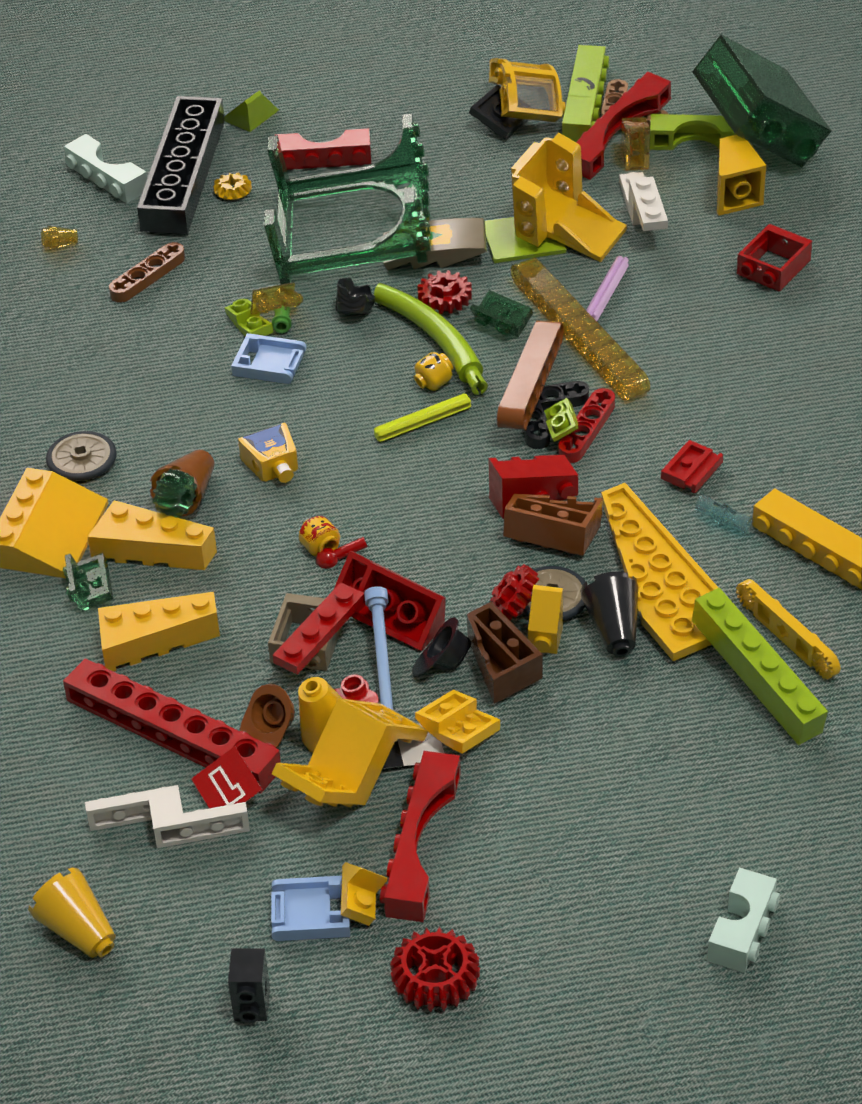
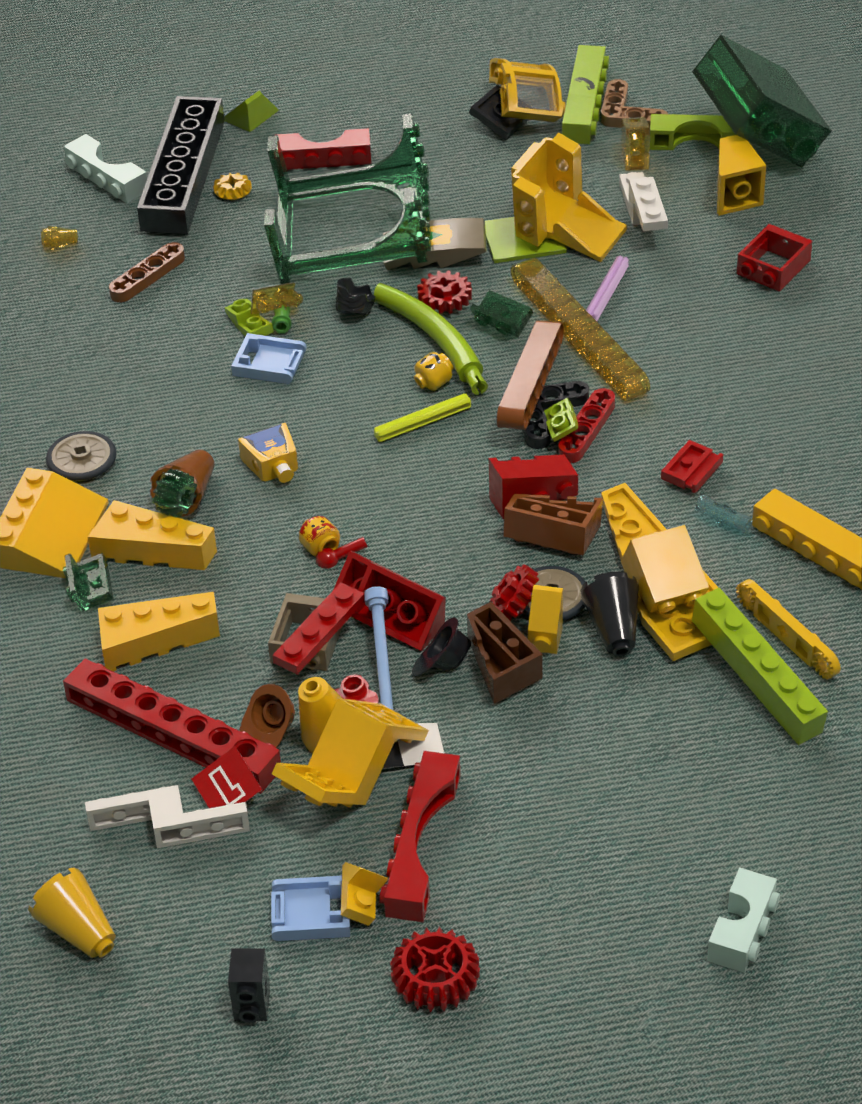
(457, 721): yellow slope -> none
(645, 97): red arch -> none
(665, 569): none -> yellow slope

